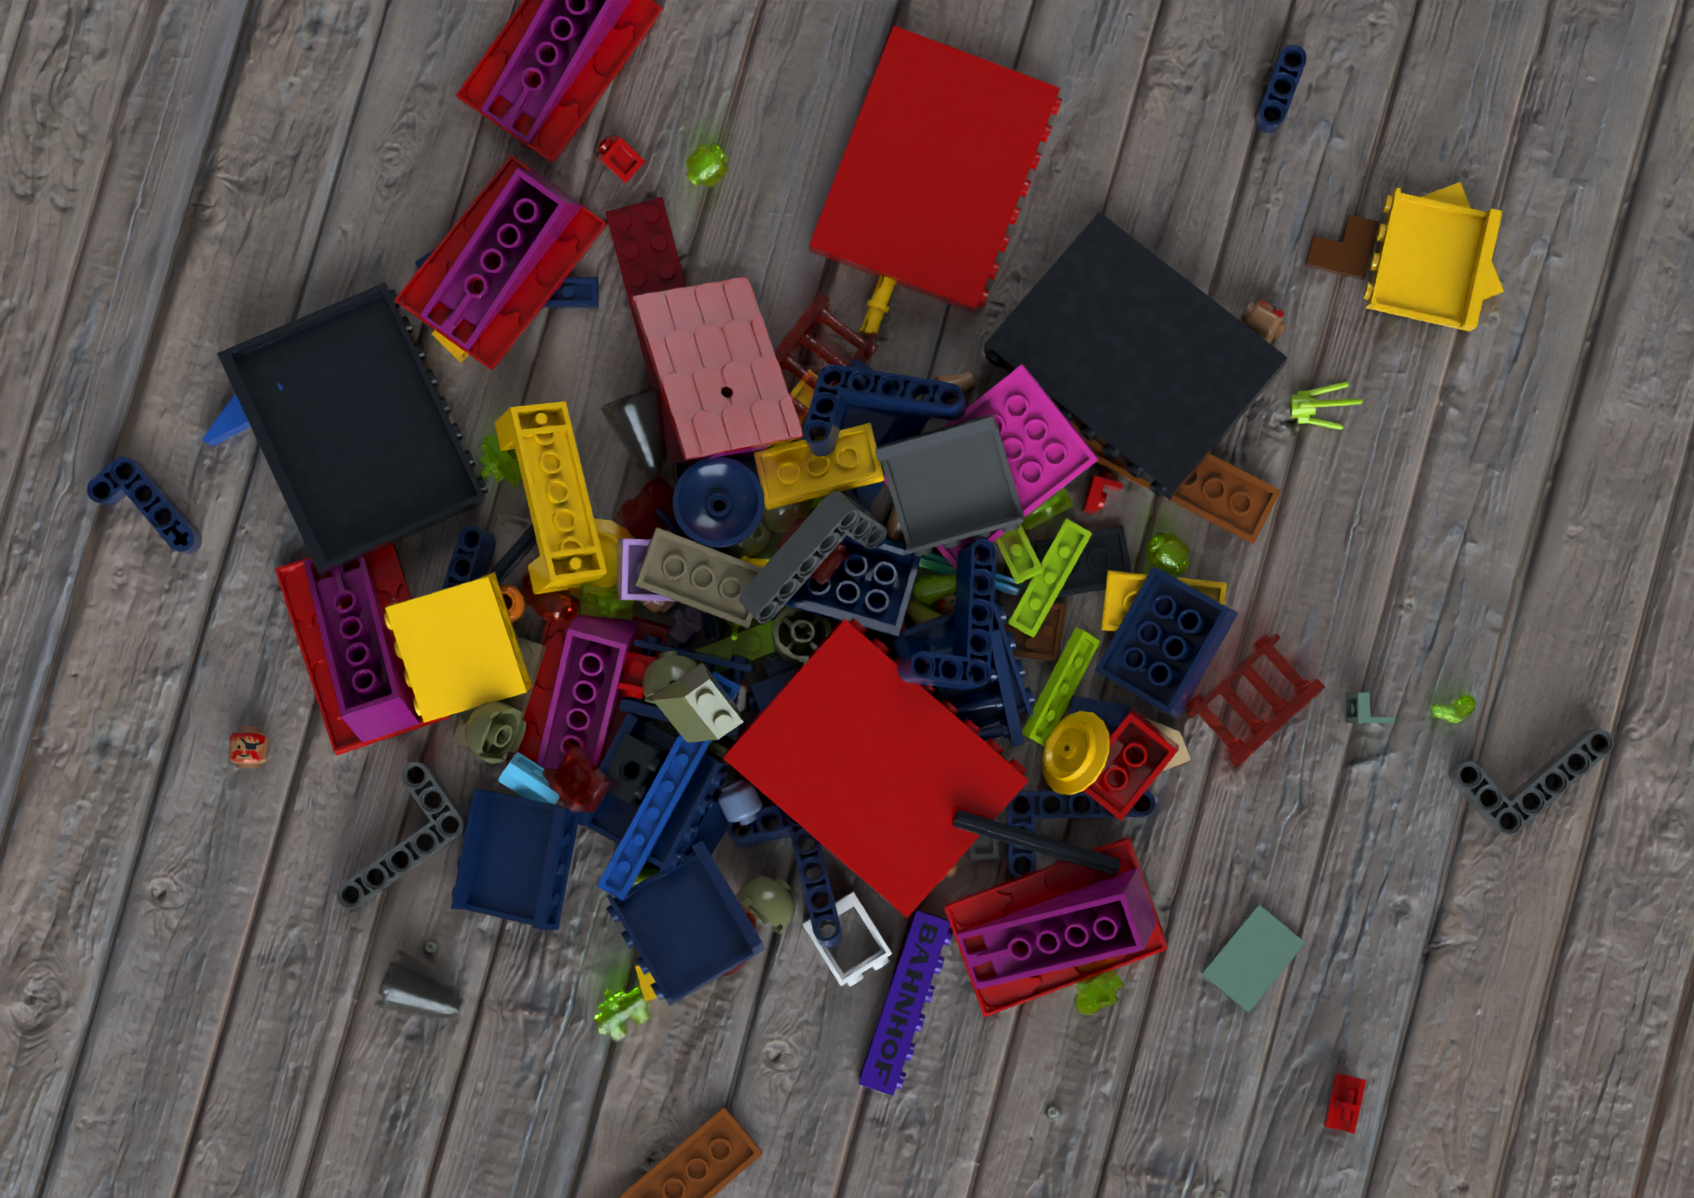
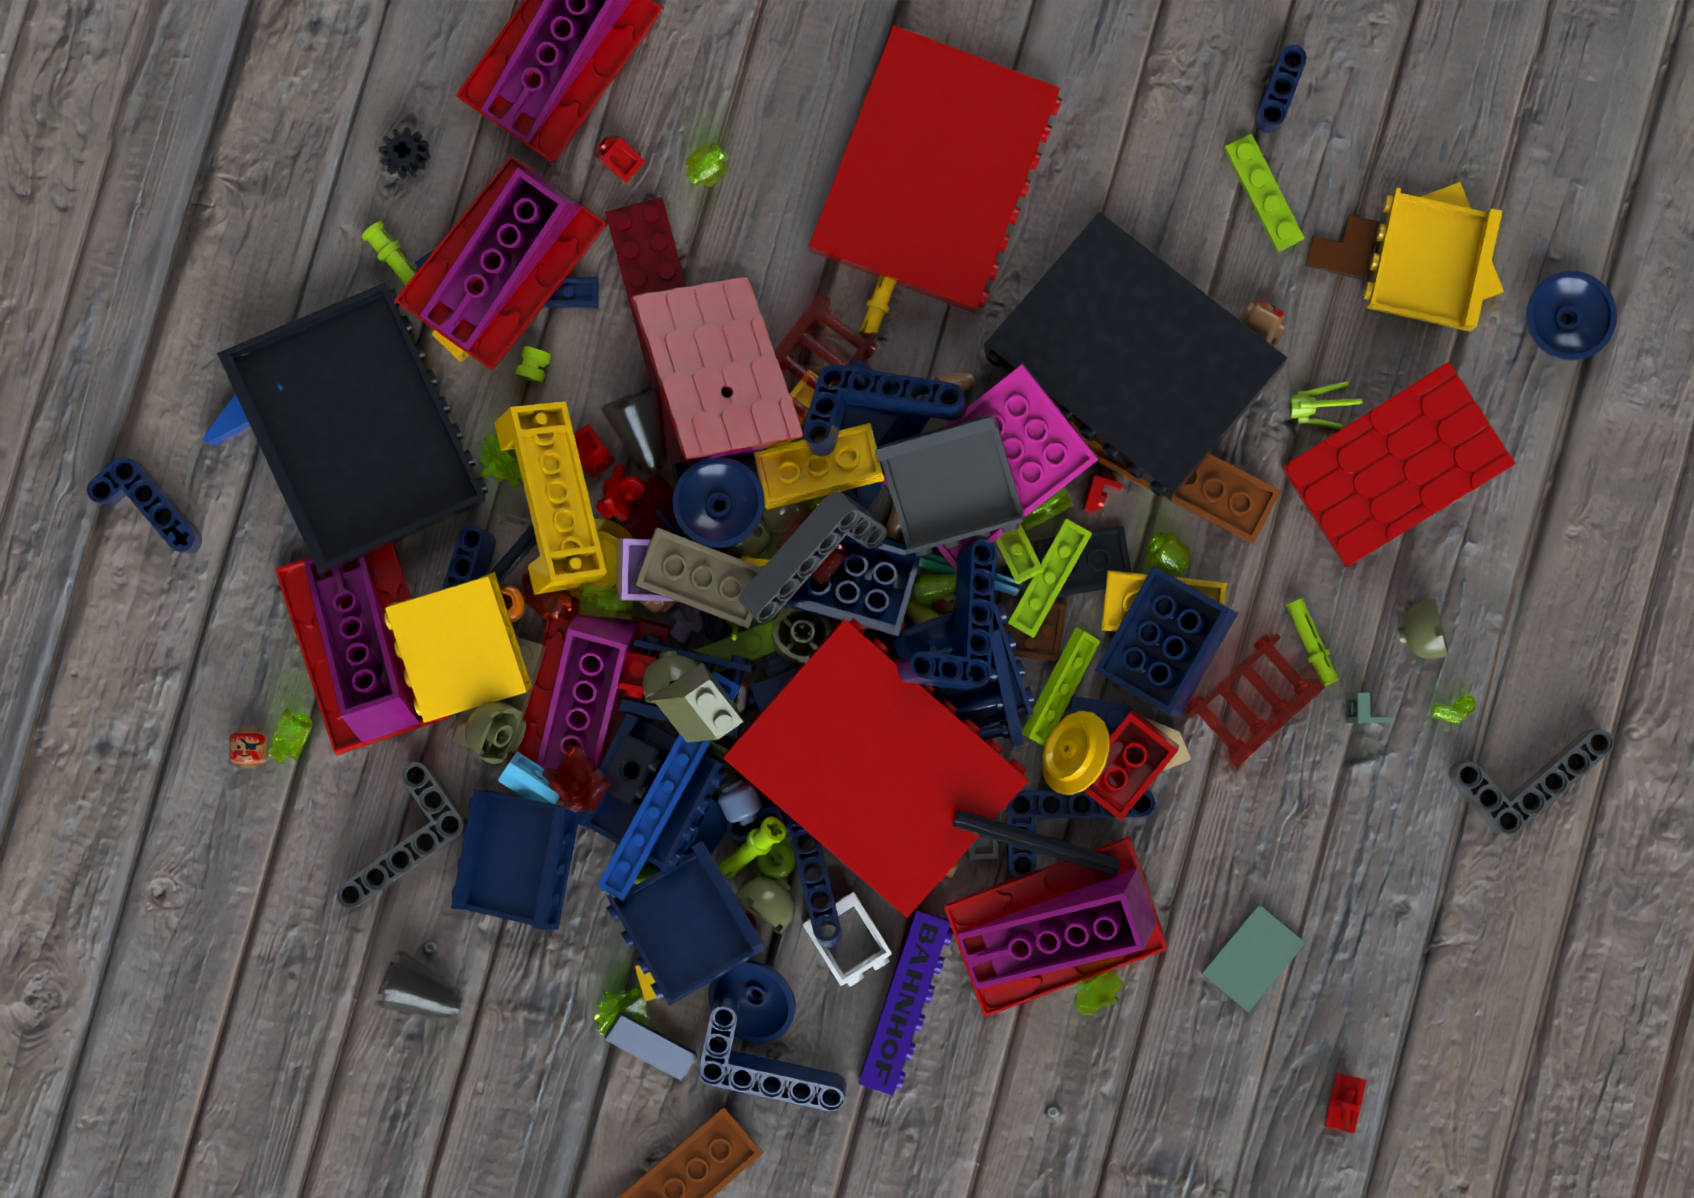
(290, 736): none -> clear neon green hips
(389, 251): none -> lime pin
(397, 144): none -> black gear
(533, 364): none -> lime wheel
(592, 452): none -> red bracket
(620, 494): none -> red hips
(650, 1045): none -> tile
(758, 843): none -> lime pin
(761, 1068): none -> dark blue beam
(762, 1014): none -> dark blue dish
(783, 870): none -> clear neon green head
(1264, 193): none -> lime plate
(1314, 646): none -> lime pin
(1398, 465): none -> red piece
(1424, 630): none -> olive cylinder
(1585, 303): none -> dark blue dish

